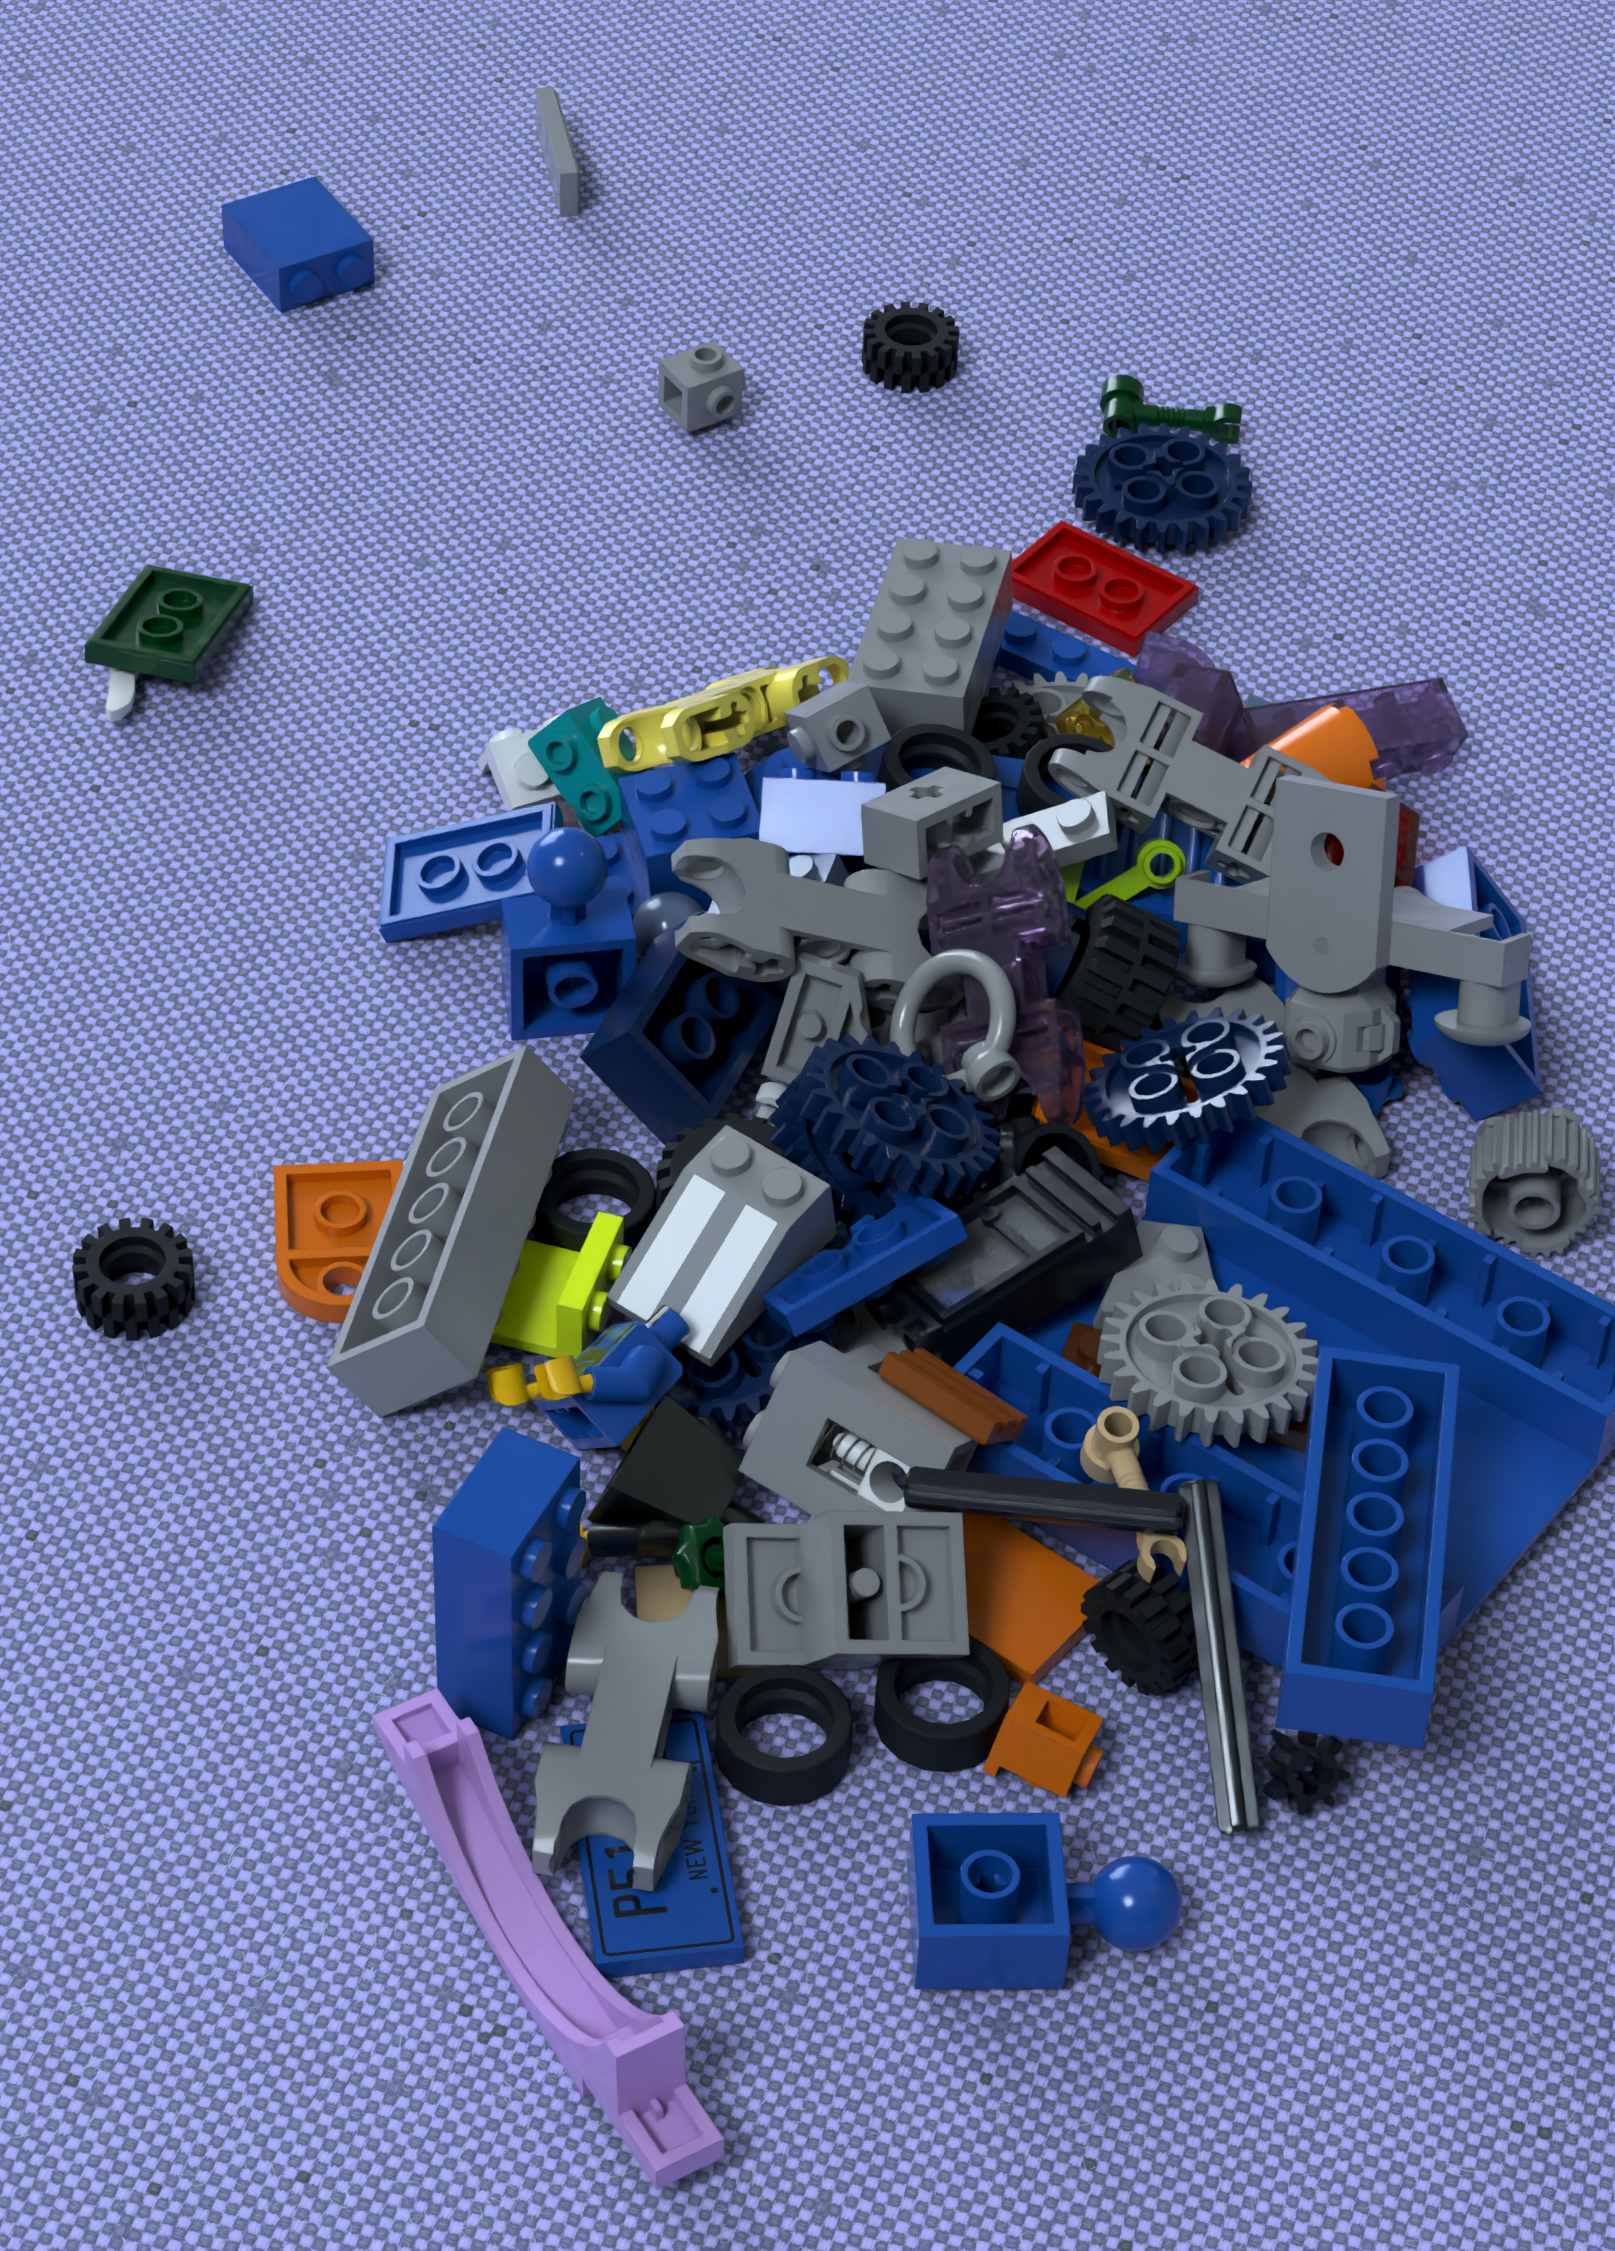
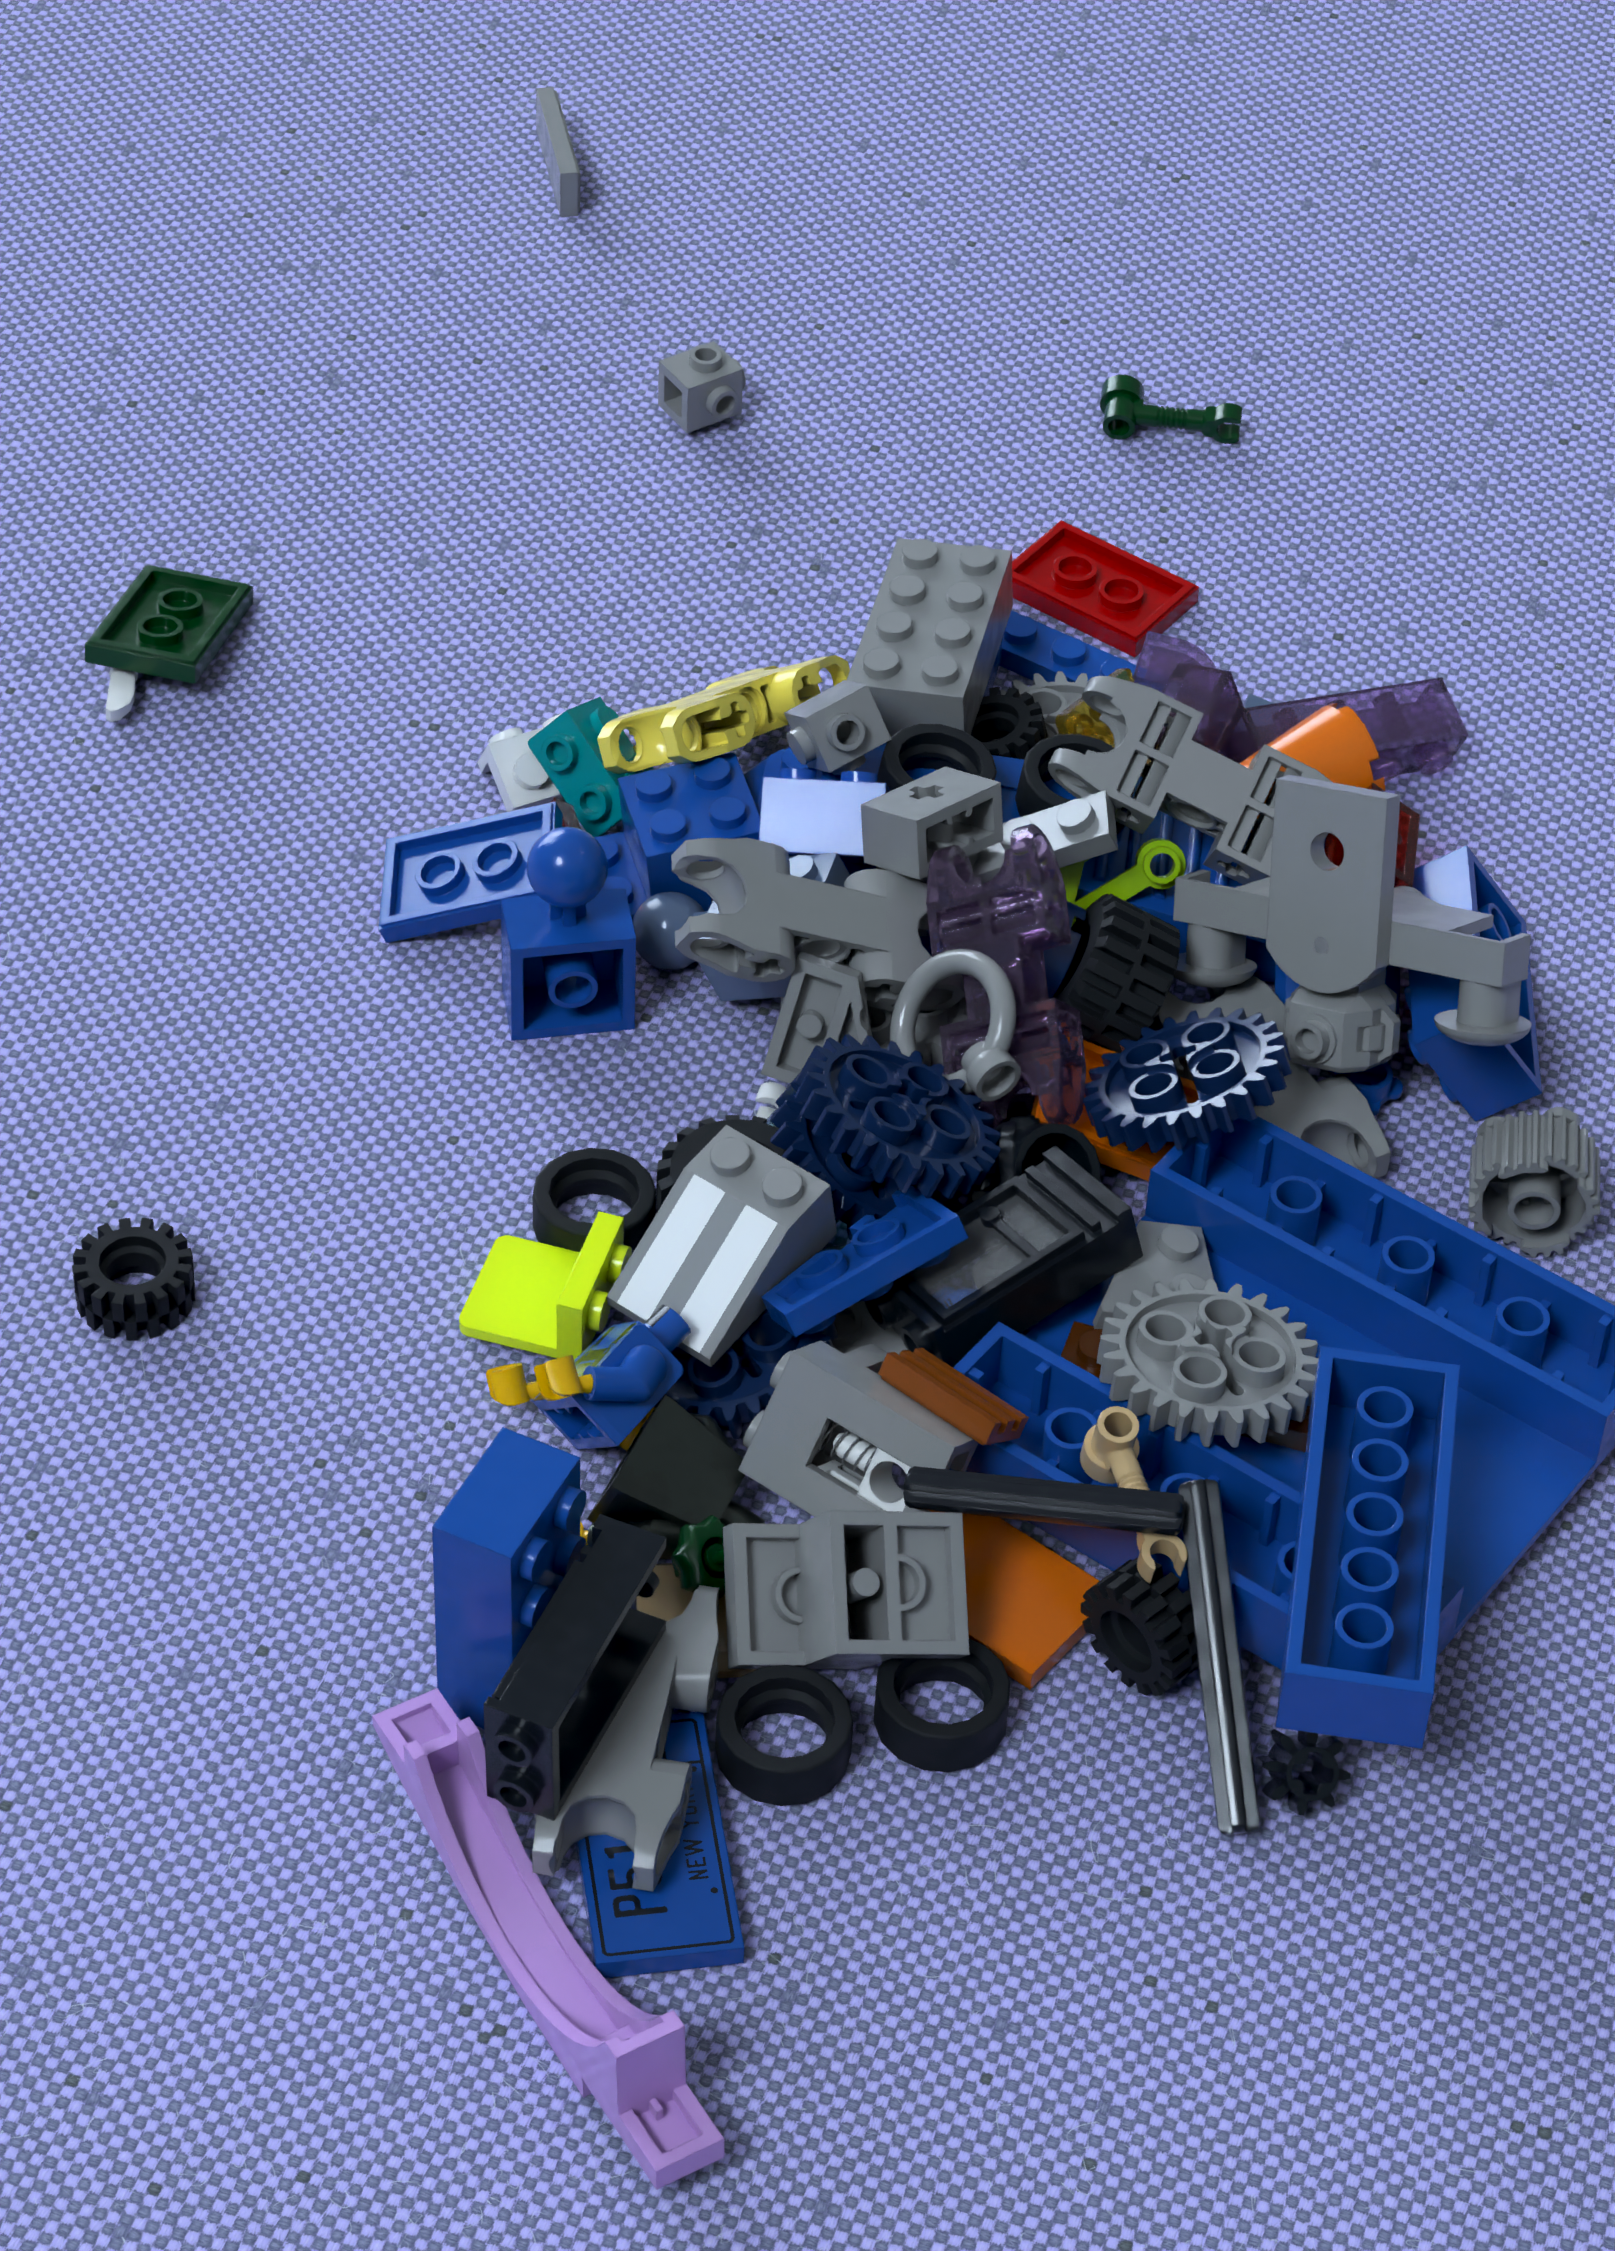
(298, 244): blue brick -> none
(327, 1229): orange tile -> none
(453, 1234): light grey brick -> none
(573, 1671): none -> black door
(679, 1038): dark blue brick -> none
(910, 347): black tyre -> none
(998, 1907): blue brick -> none
(1047, 1741): orange brick -> none
(1162, 488): dark blue gear -> none

